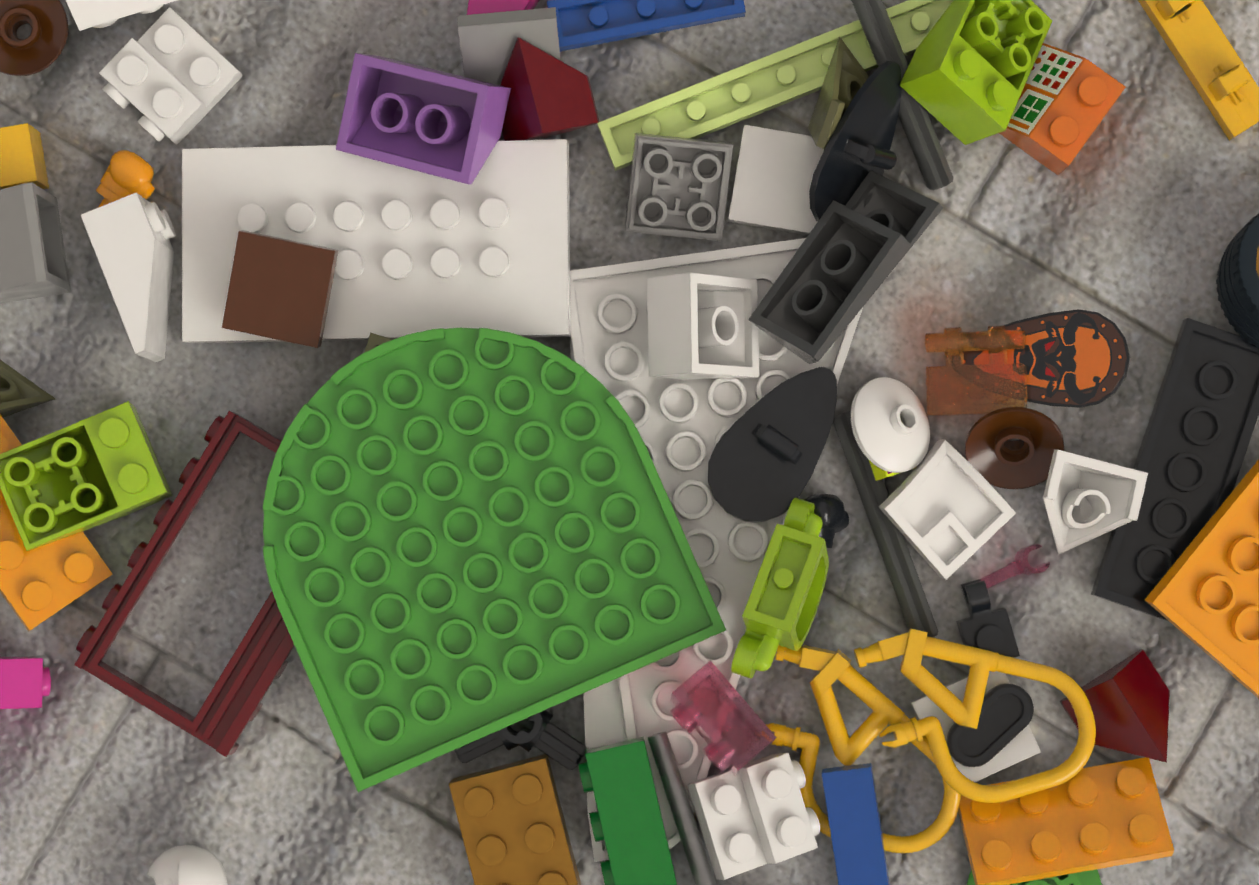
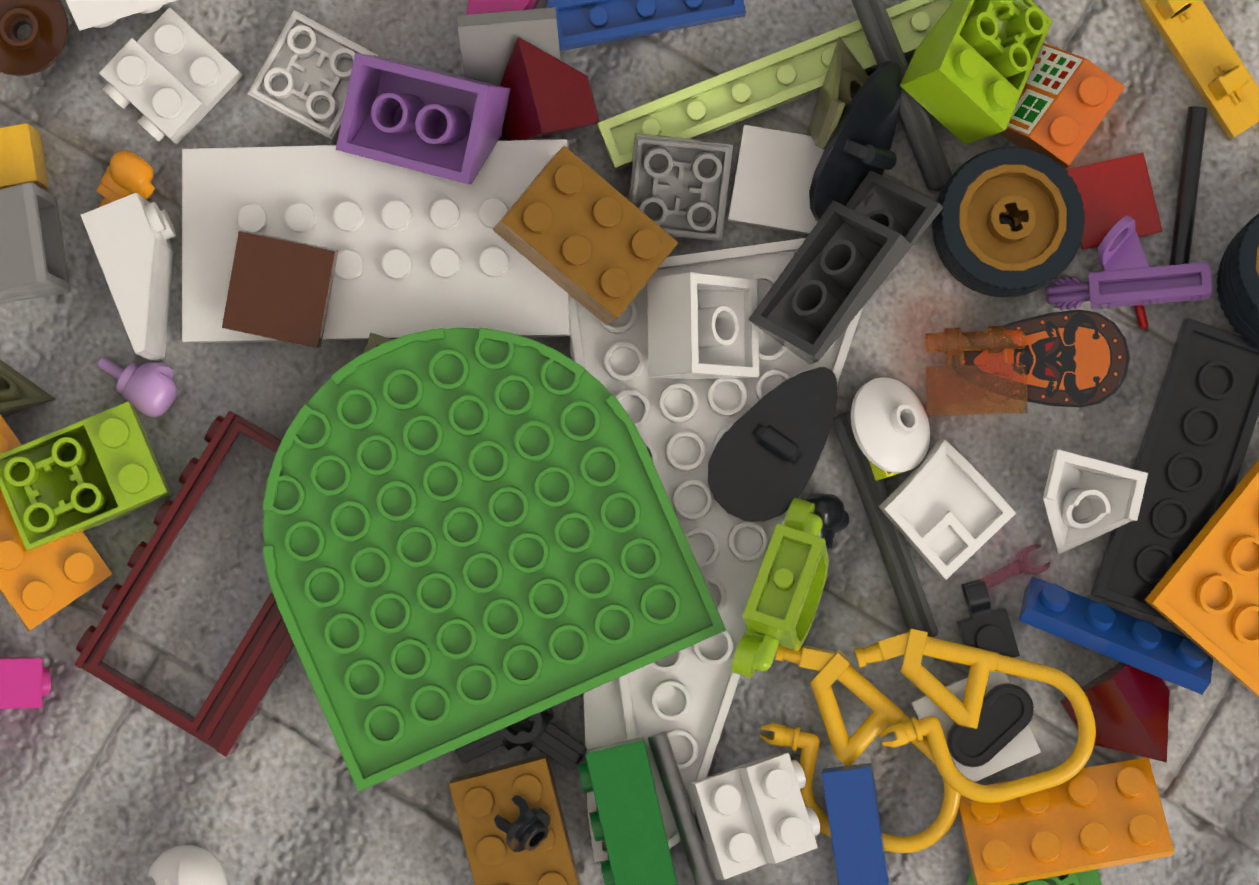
(146, 386): none -> lavender piece
(308, 75): none -> white tile
(528, 830): none -> black plate
(585, 236): none -> pearl gold brick
(721, 718): clear pink brick -> none
(1009, 462): reddish brown dish -> none
(1036, 199): none -> wheel
(1112, 192): none -> red piece
(1116, 635): none -> blue plate
(1129, 278): none -> medium lavender piece
(1188, 185): none -> black bar

